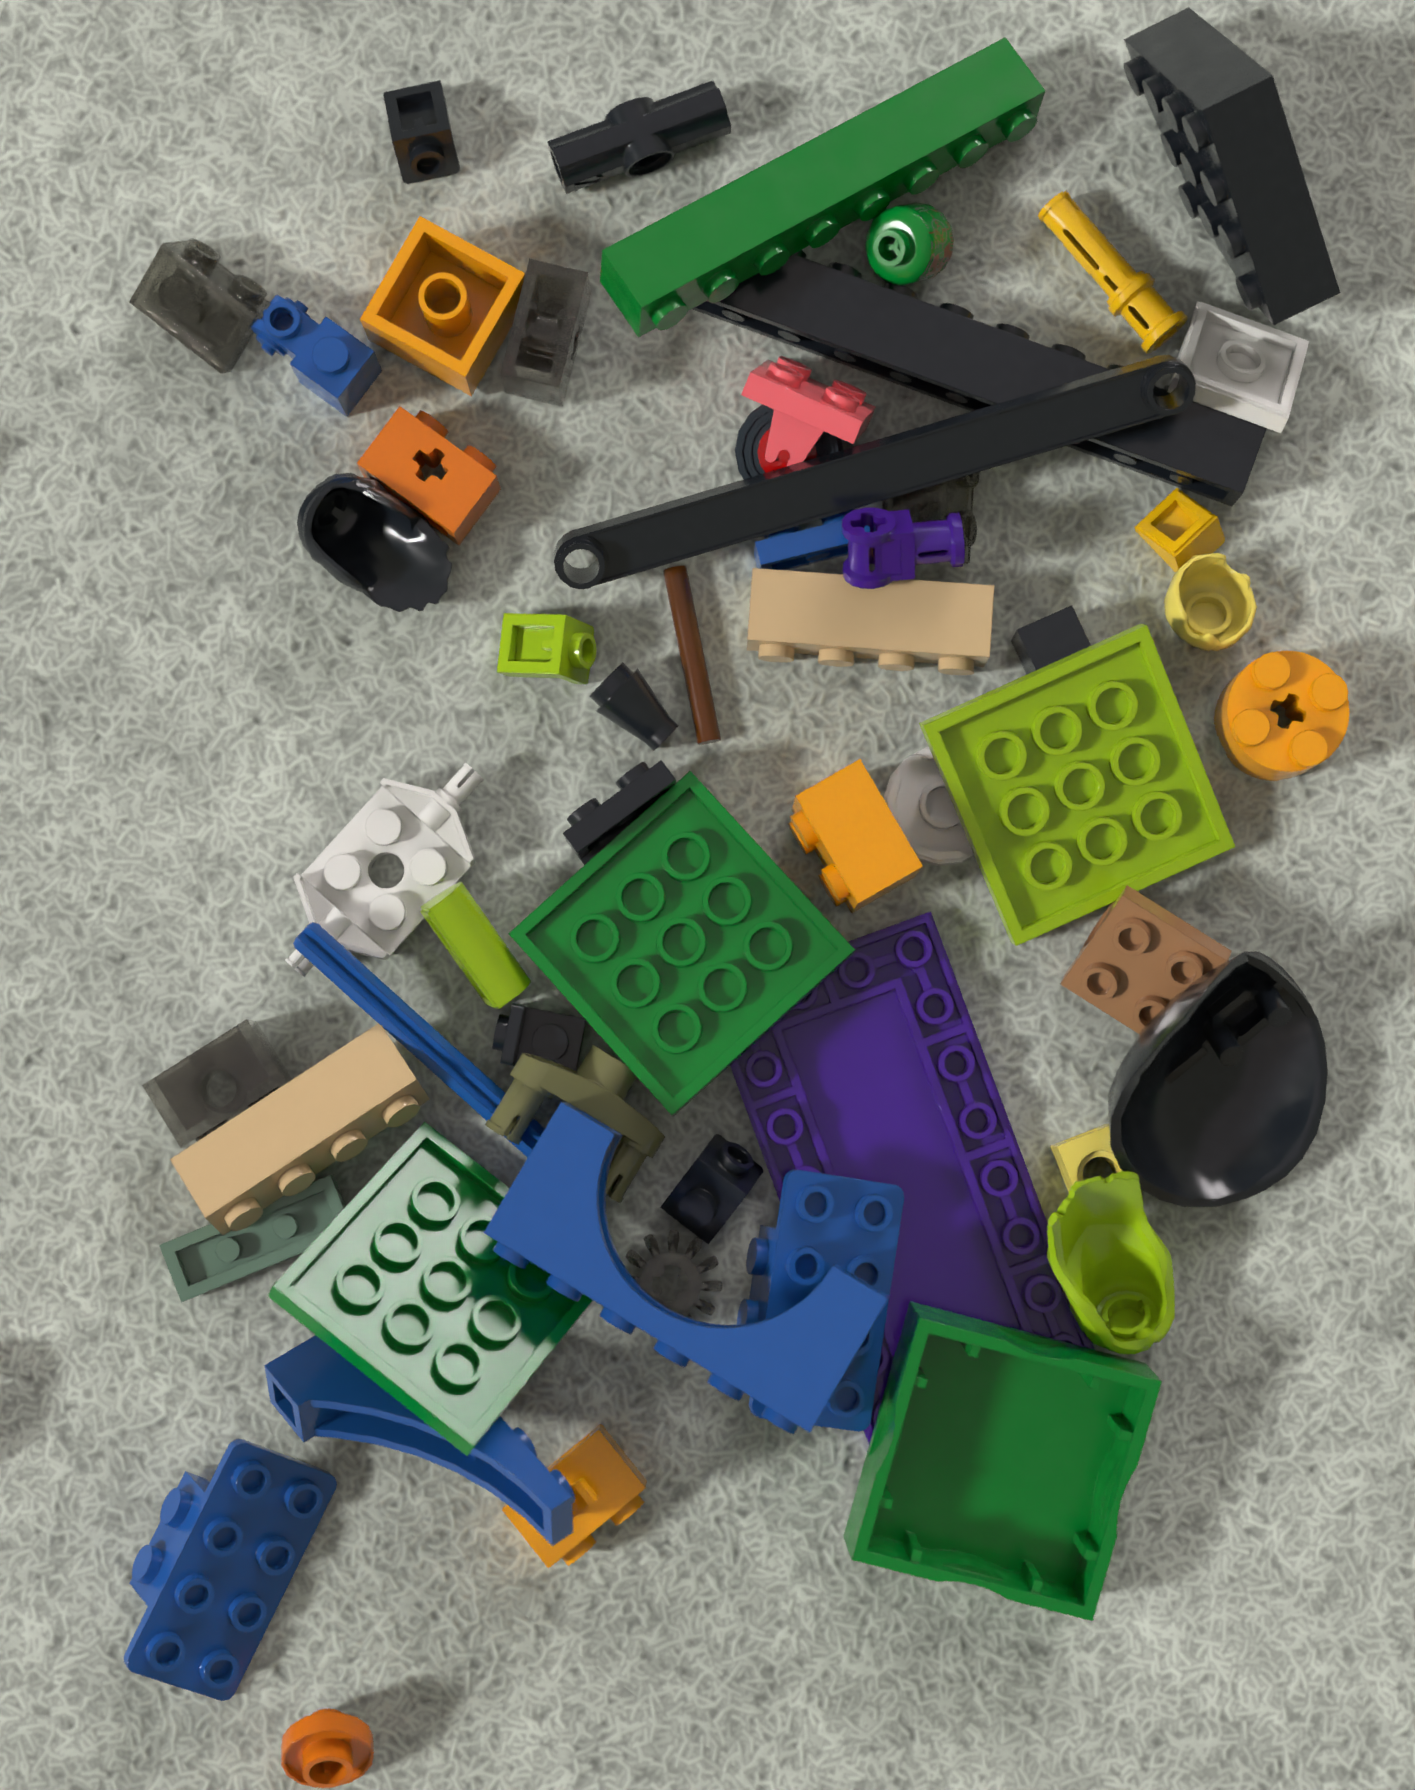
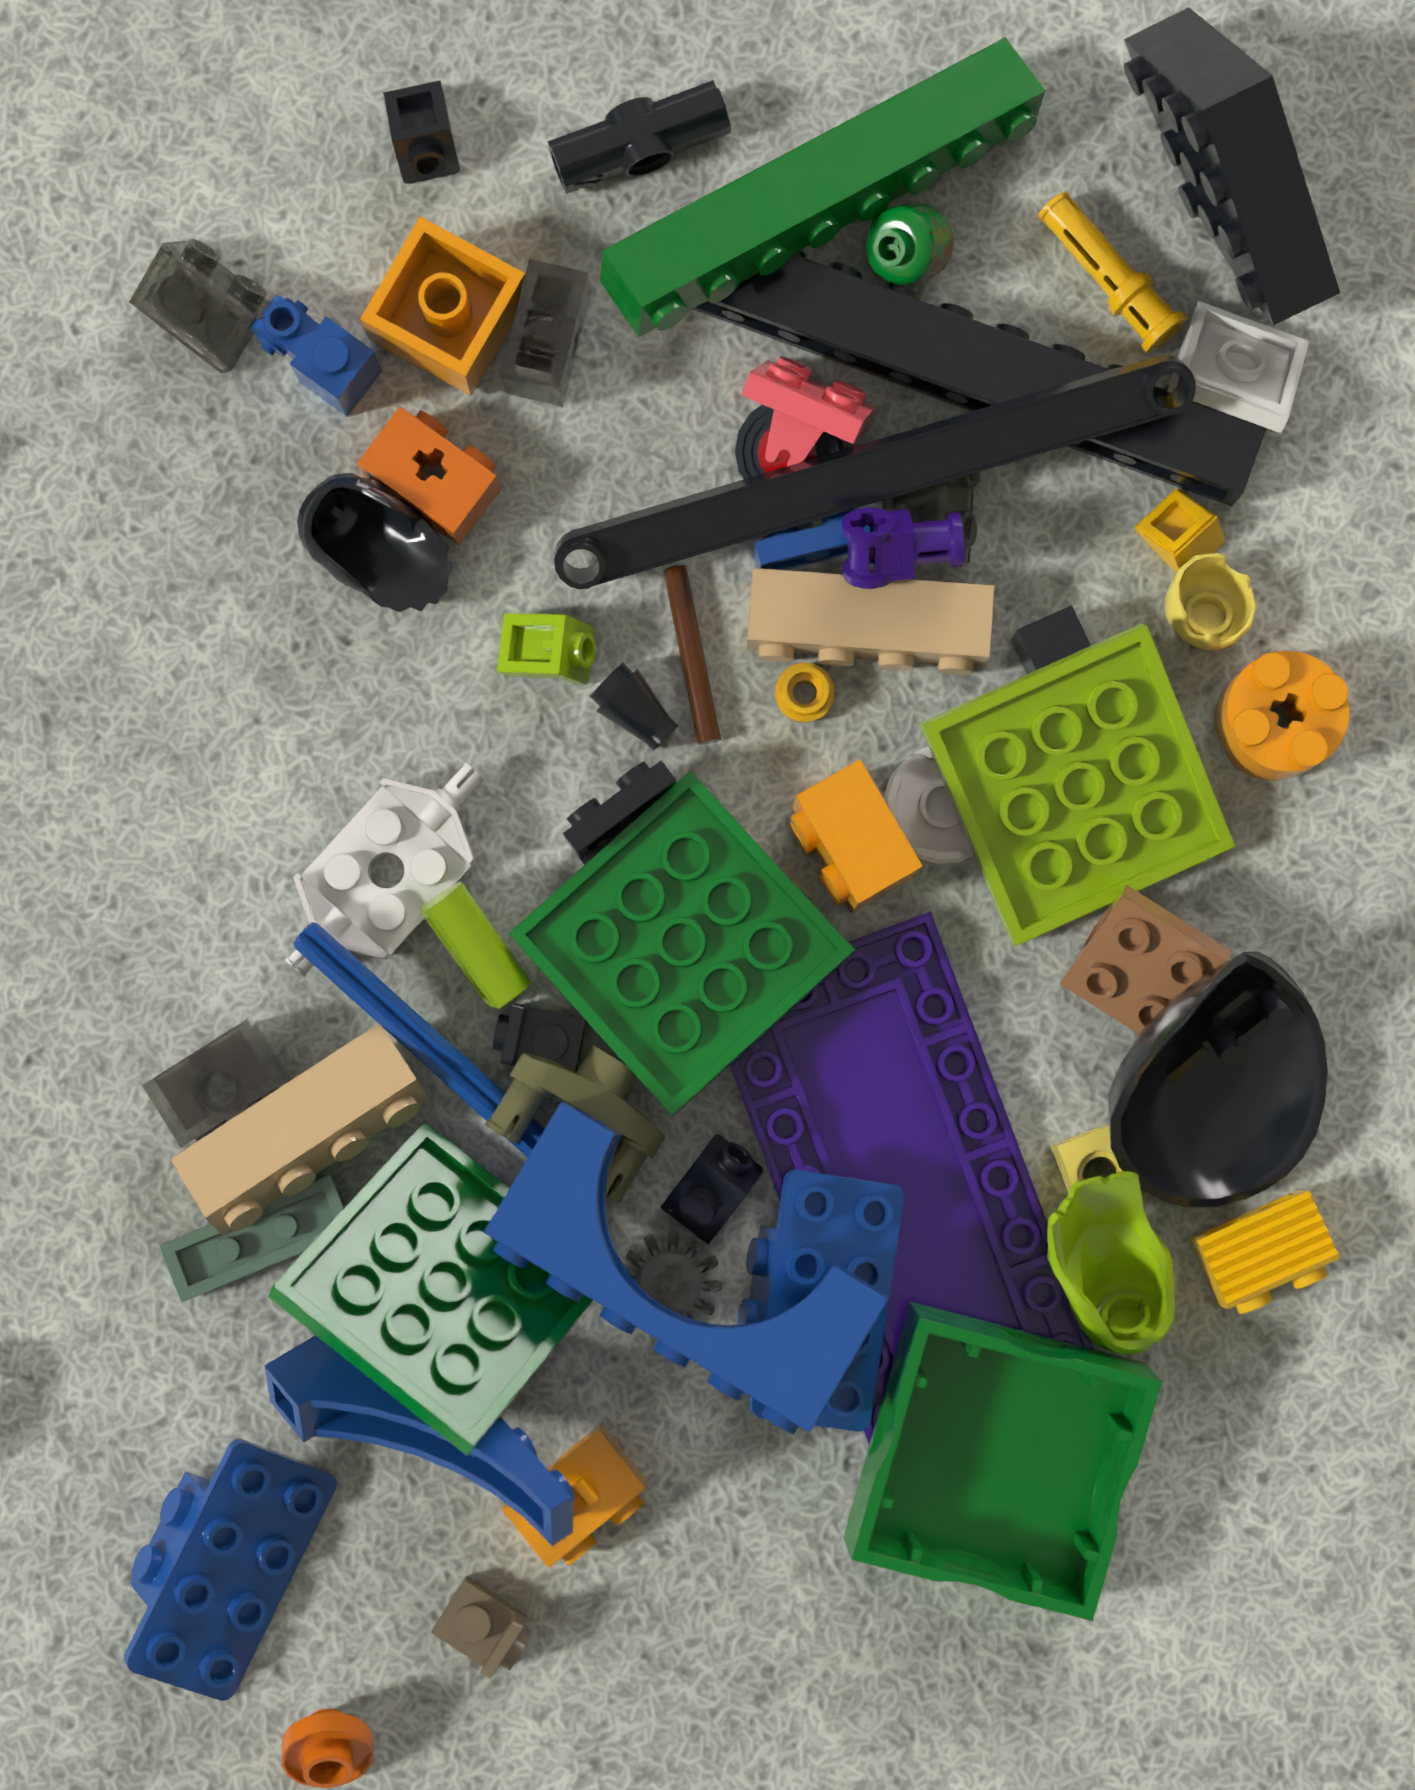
(482, 1627): none -> dark tan bracket
(809, 674): none -> yellow plate
(1264, 1251): none -> yellow brick

